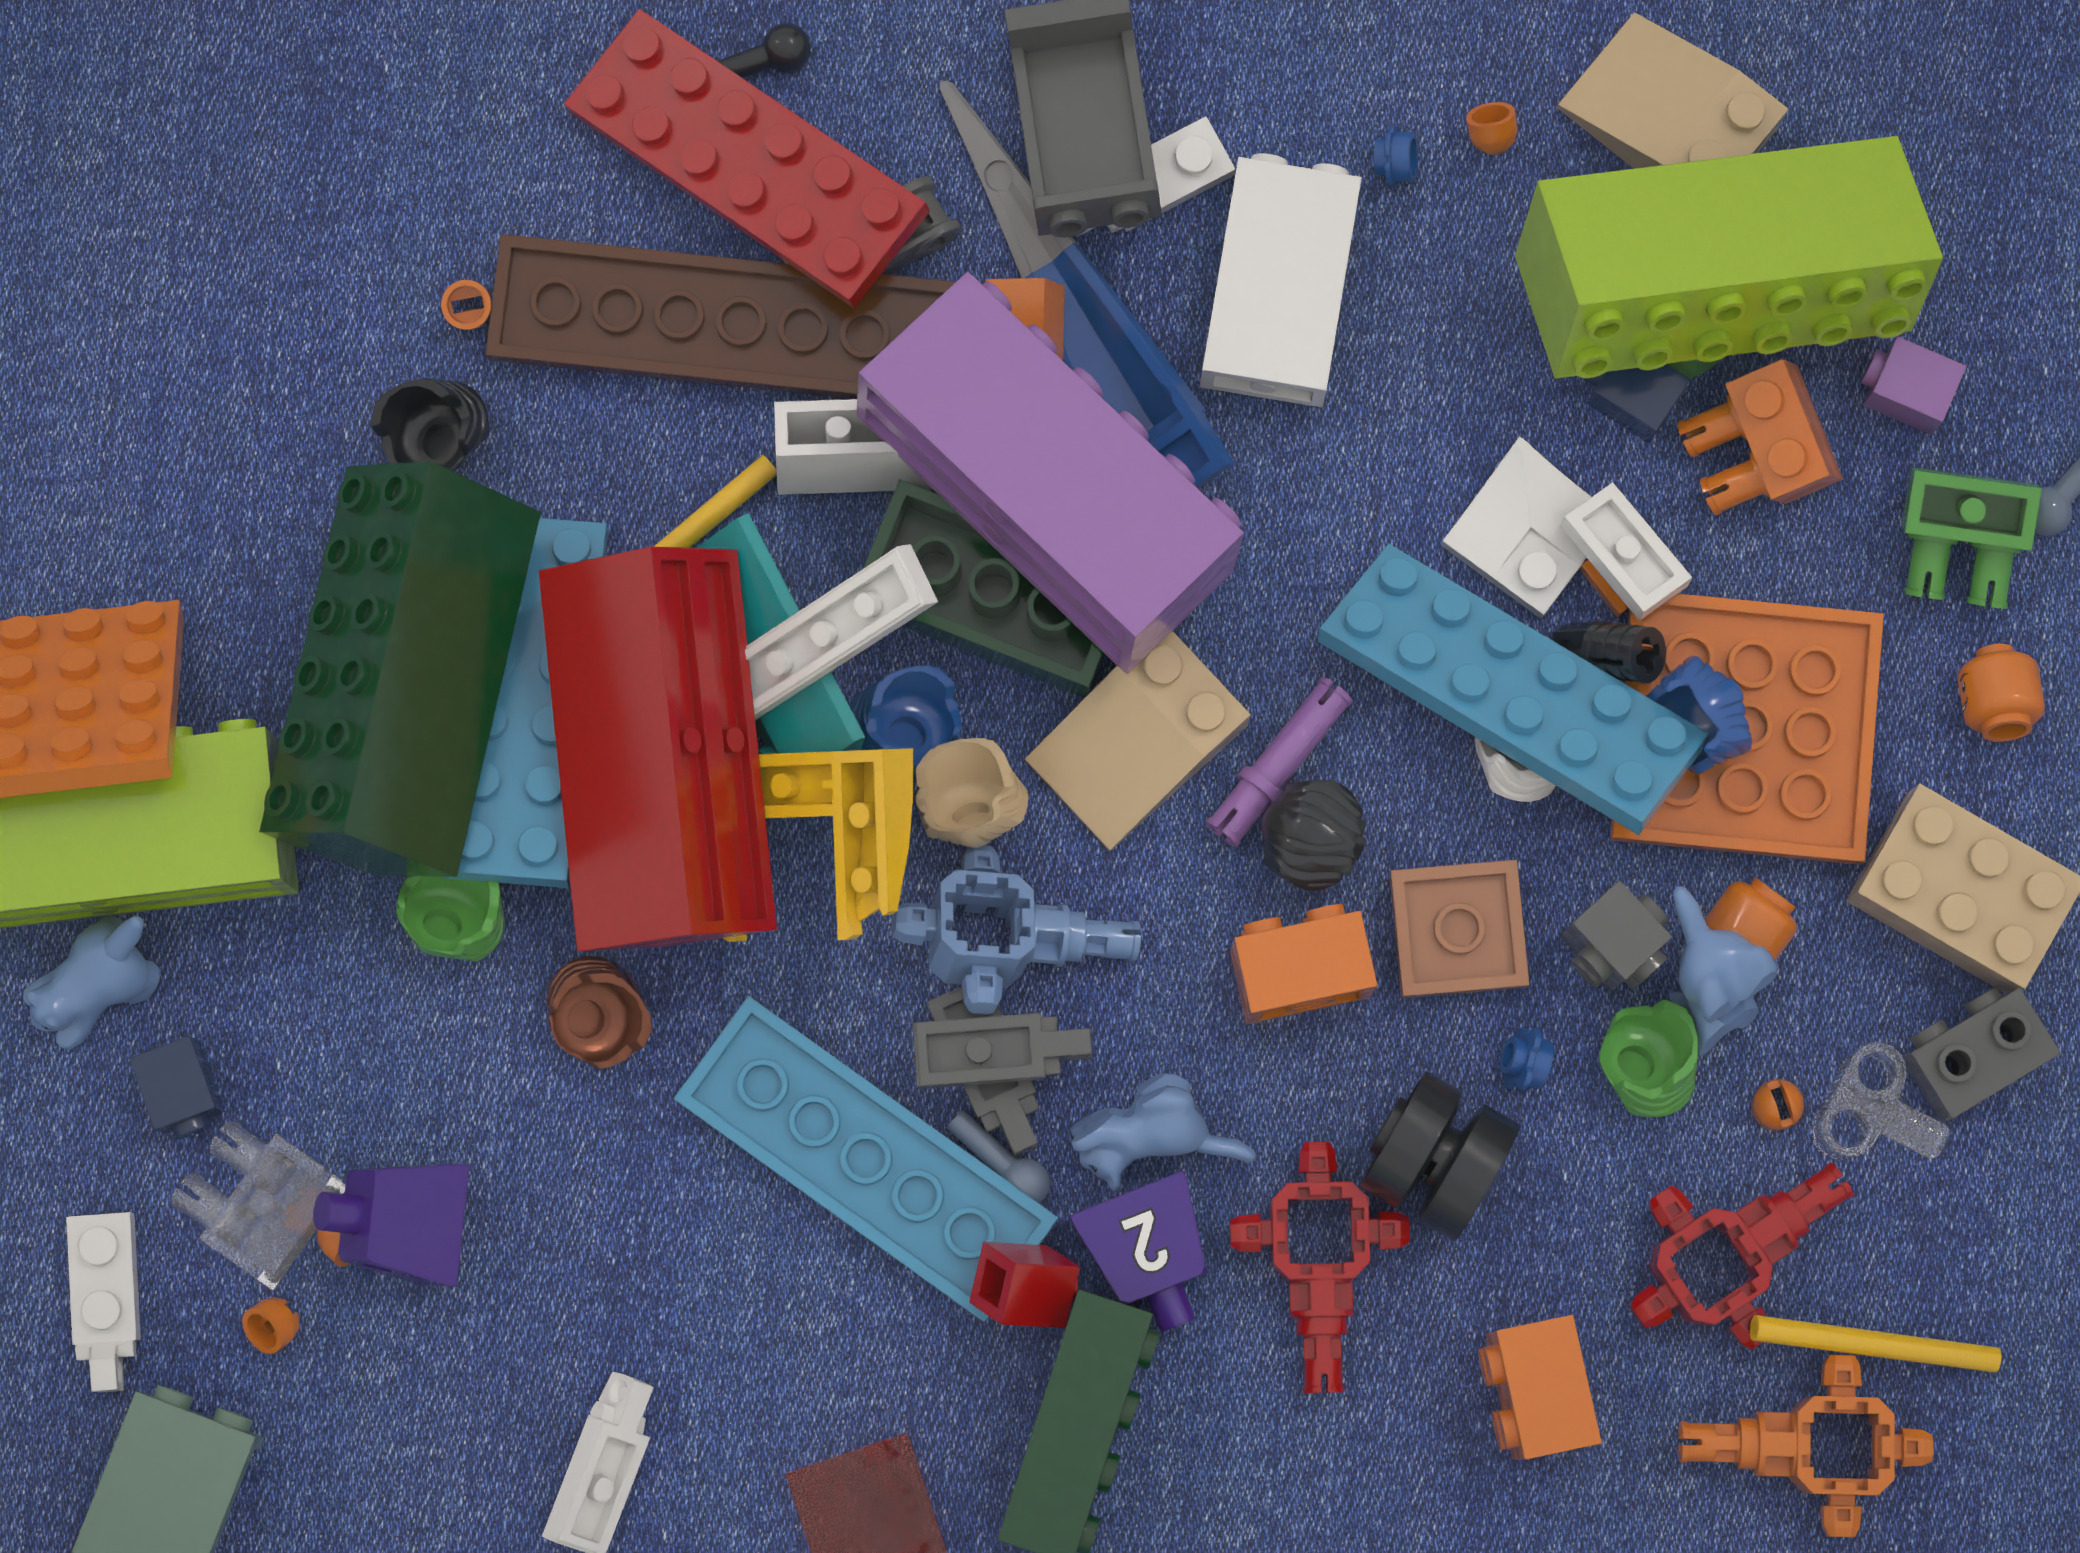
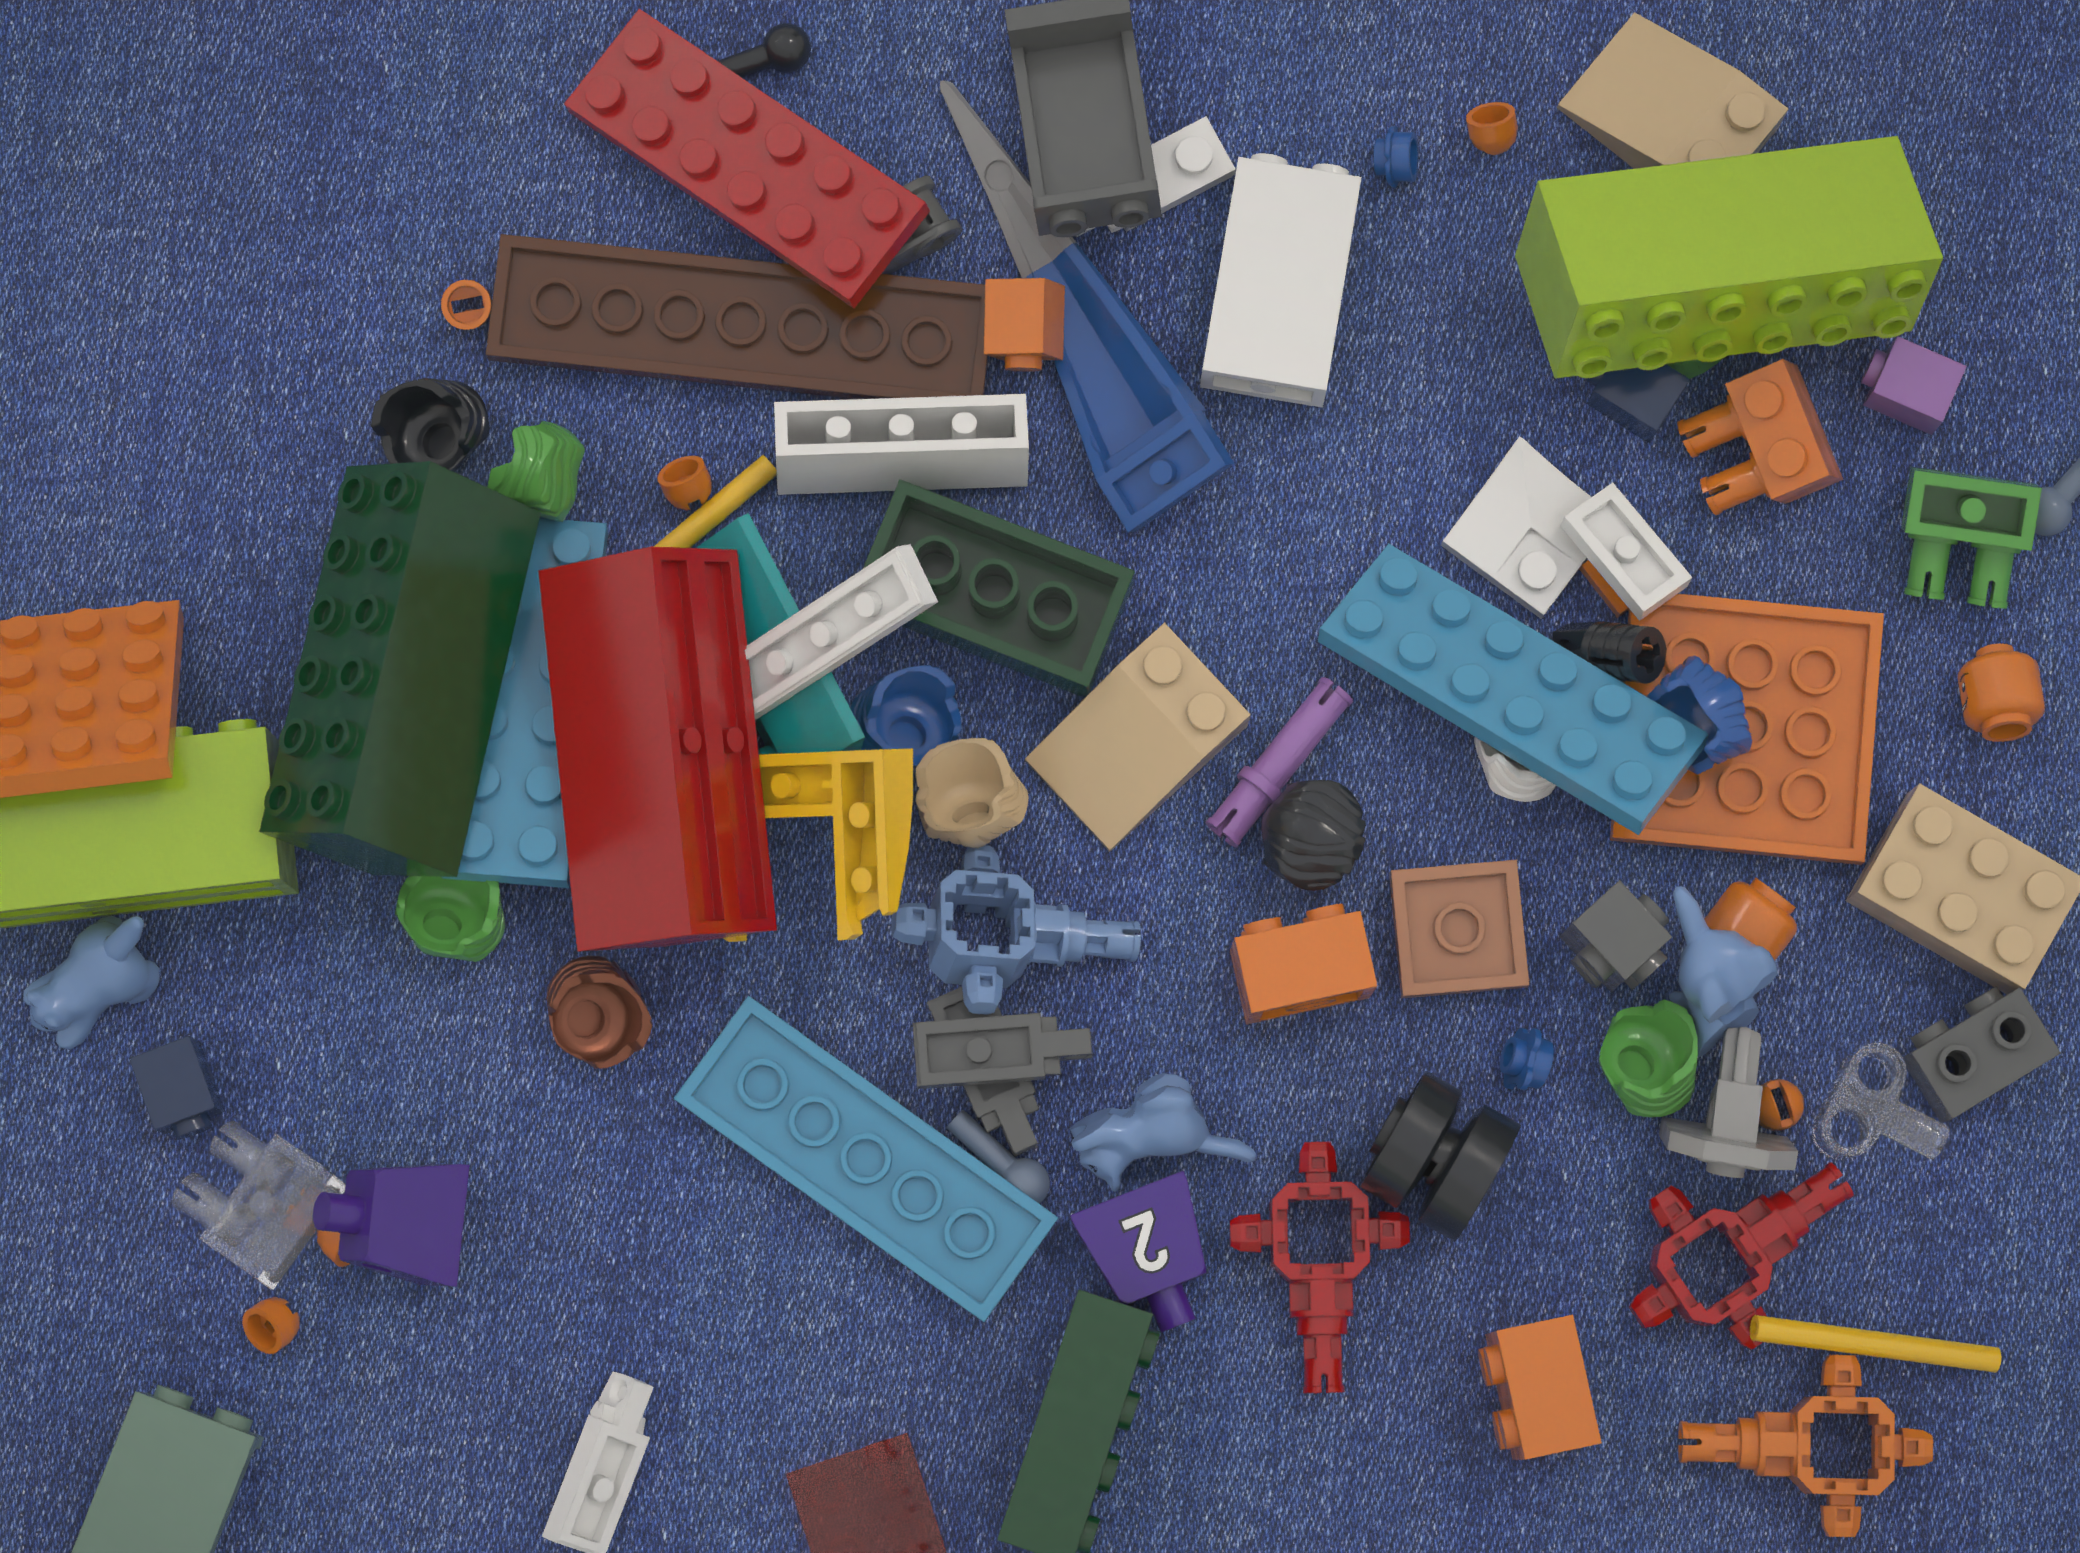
(104, 1294): white hinge -> none
(541, 469): none -> bright green hair
(685, 481): none -> orange hinge
(1024, 1284): red brick -> none
(1049, 470): medium lavender brick -> none
(1731, 1133): none -> light grey piece

